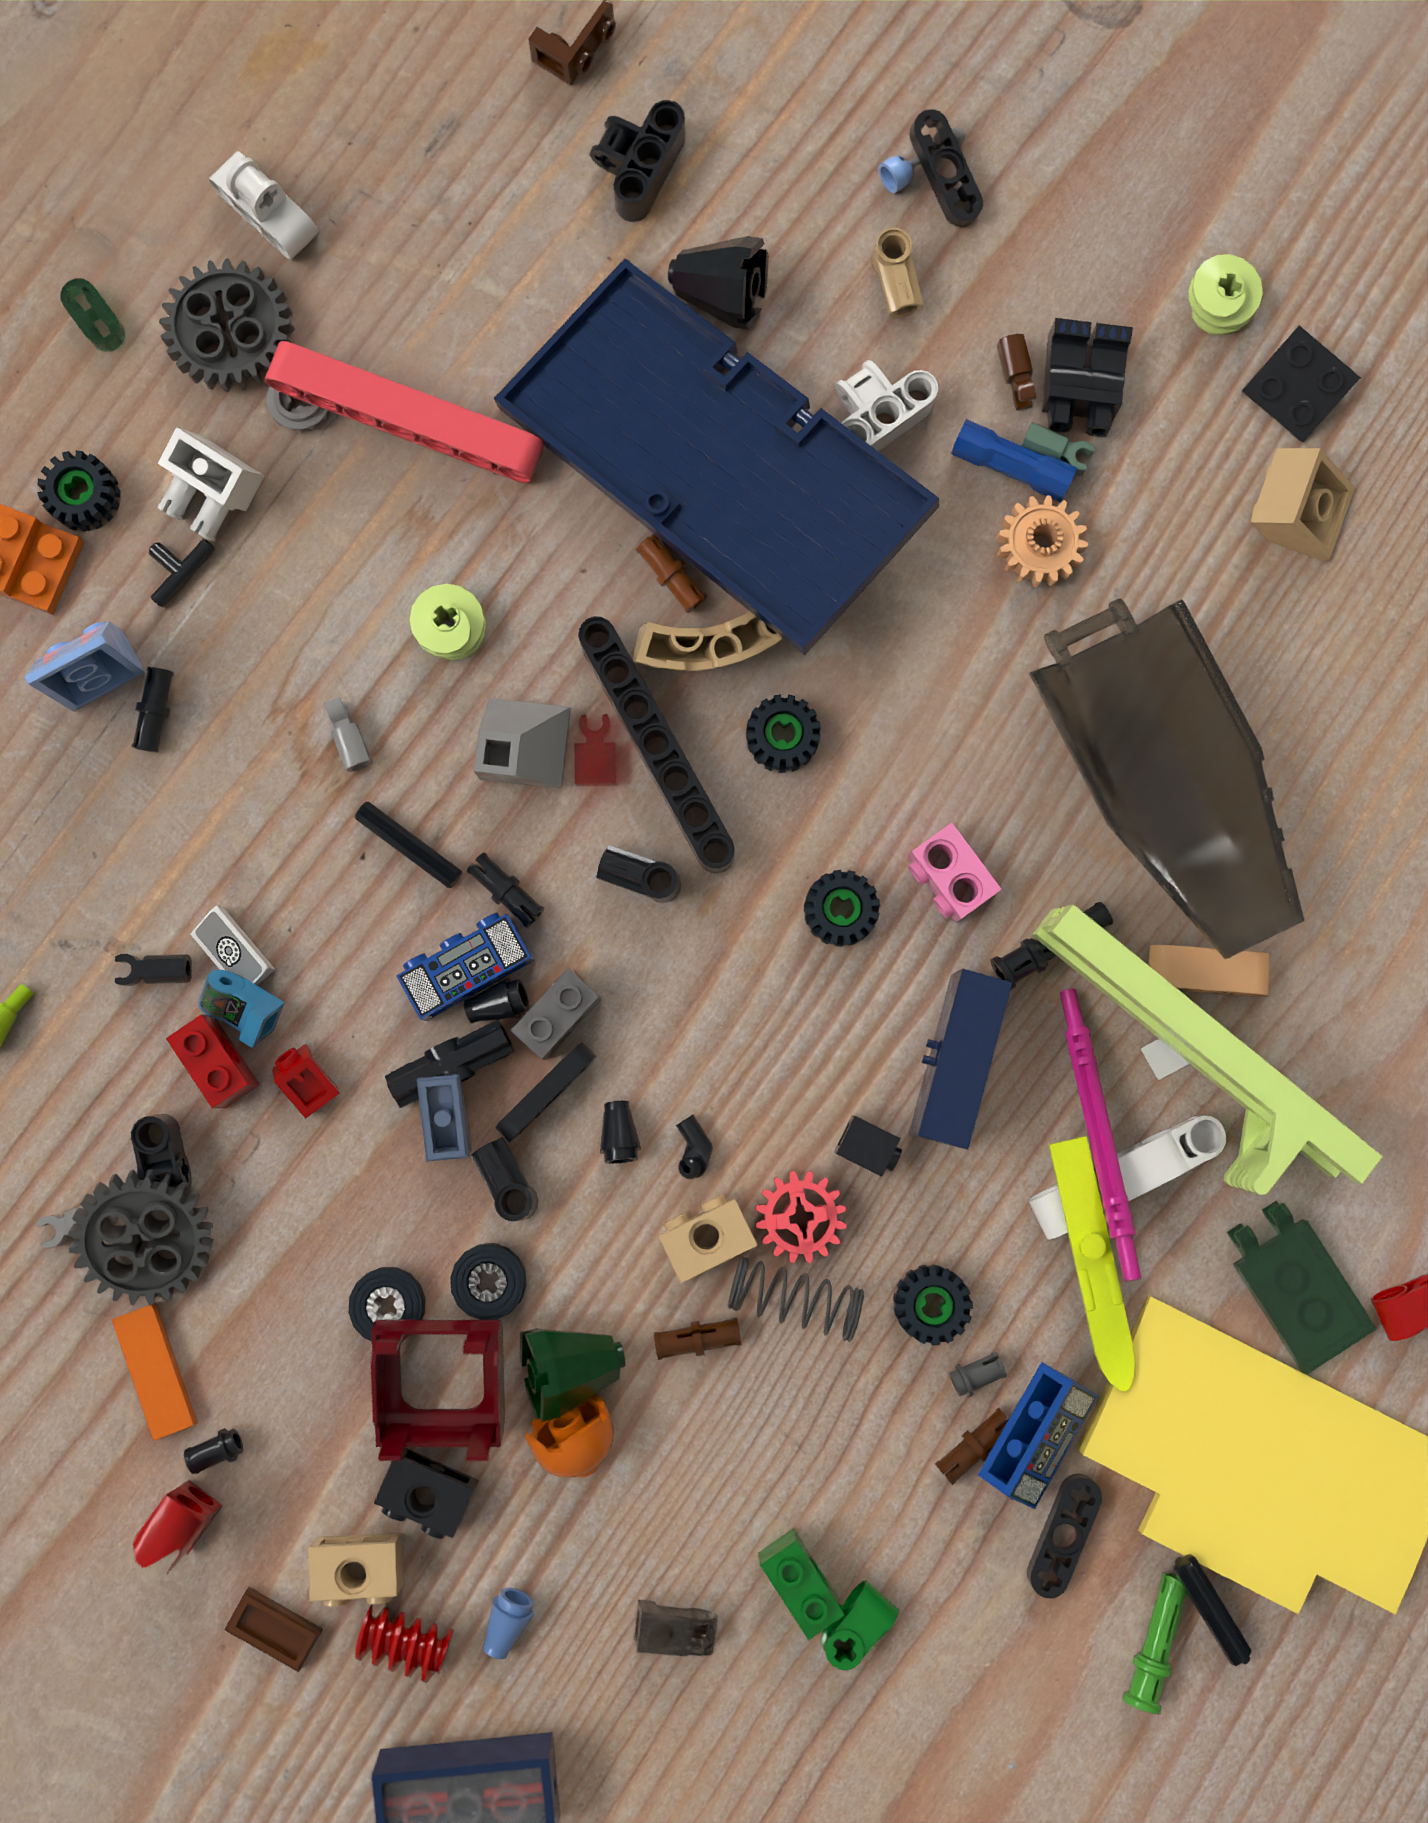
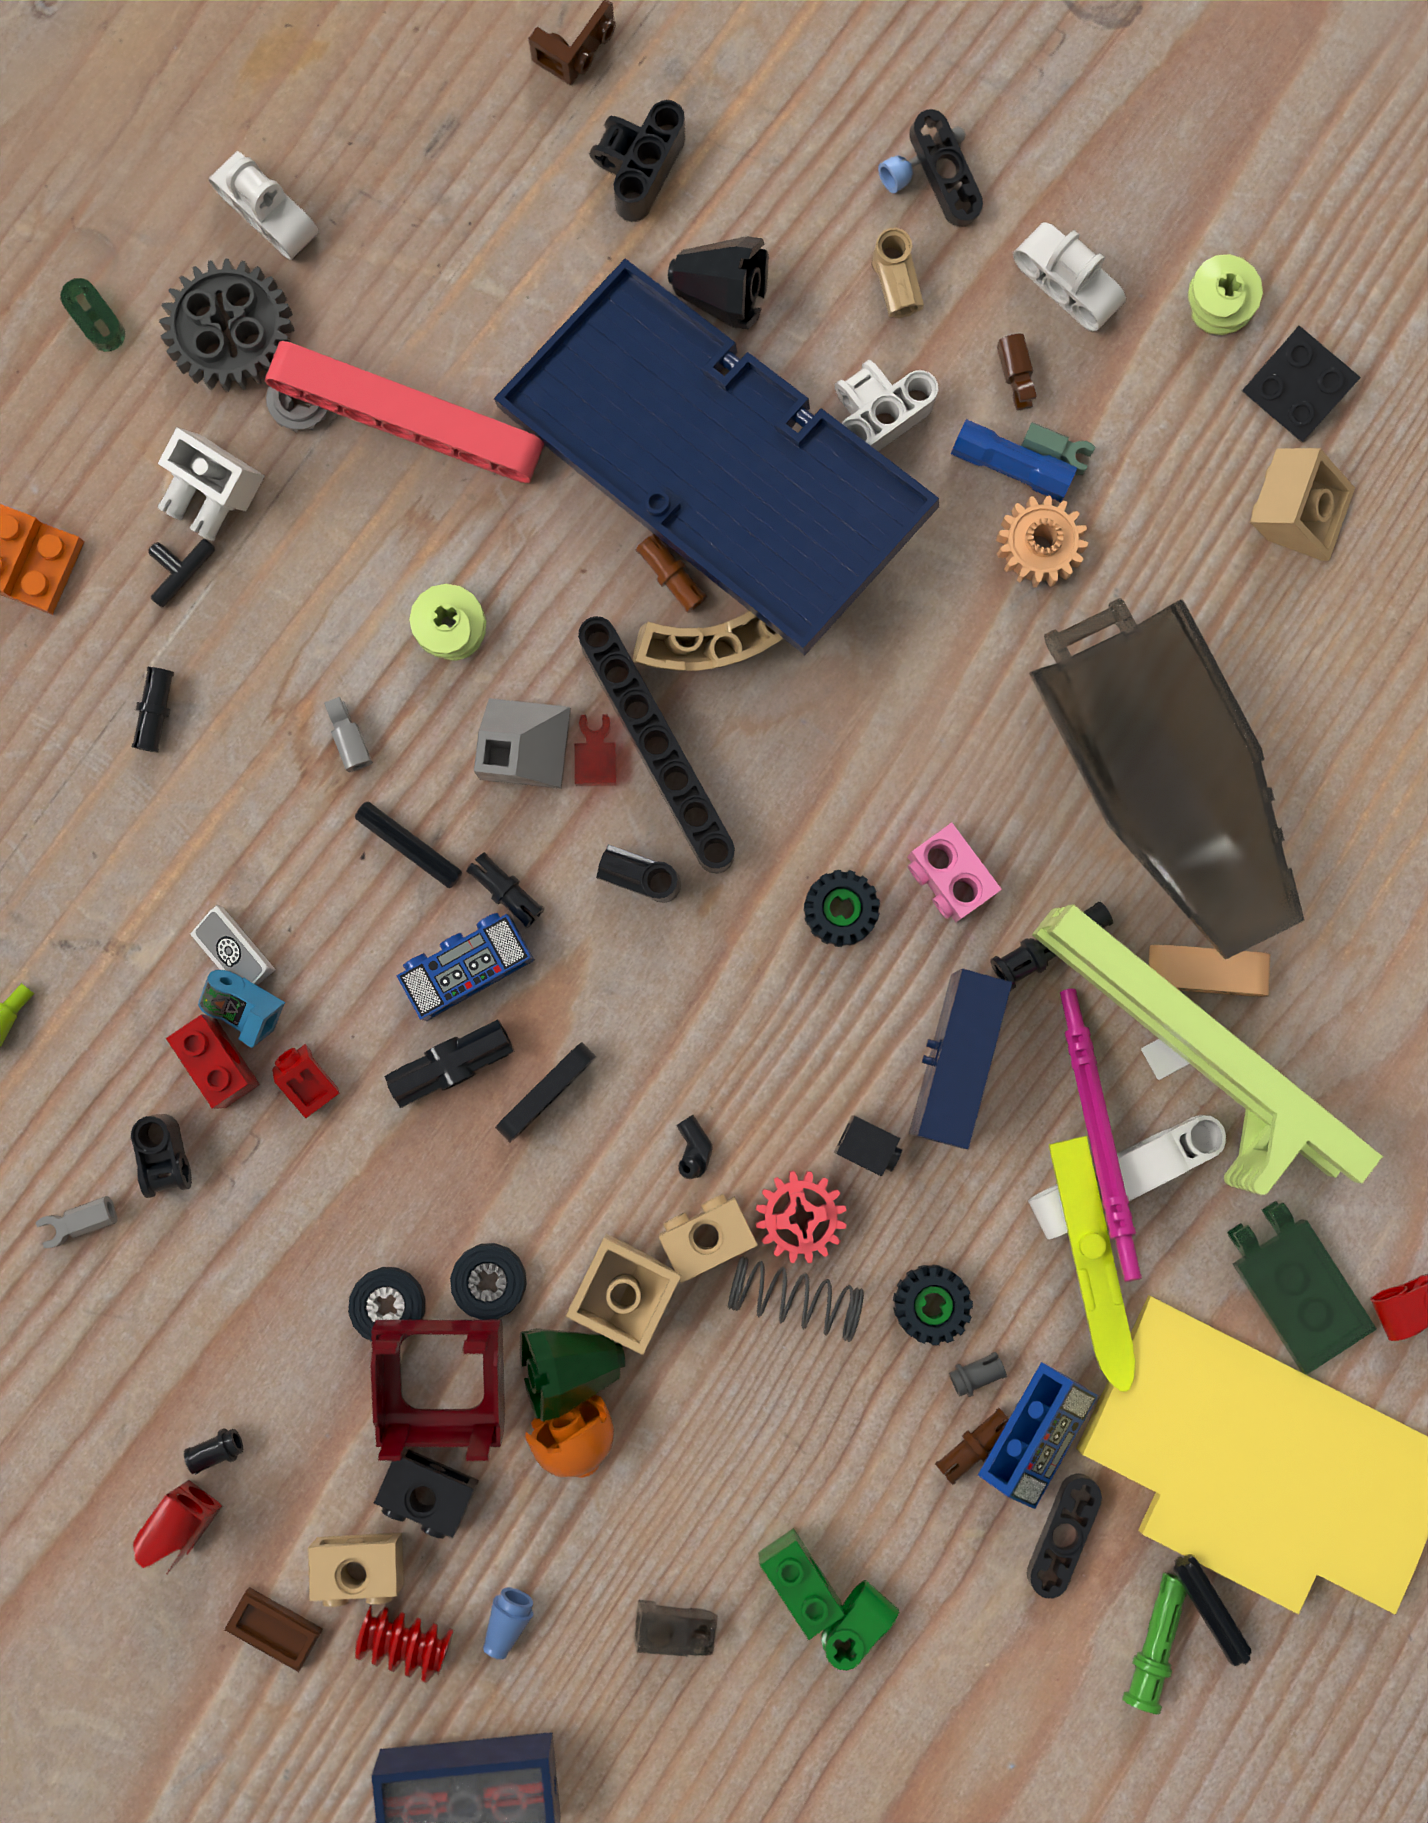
(85, 667): light blue slope -> none
(91, 504): black bush -> none
(133, 1204): dark grey gear -> none
(154, 1371): orange tile -> none
(156, 969): black bar -> none
(443, 1117): sand blue slope -> none
(498, 1002): black cone -> none
(502, 1177): black piece -> none
(556, 1014): flat silver brick -> none
(619, 1134): black cone -> none
(623, 1294): none -> tan slope
(697, 1338): reddish brown pin -> none
(781, 754): black bush -> none
(1070, 275): none -> white piece
(1079, 389): black hips -> none

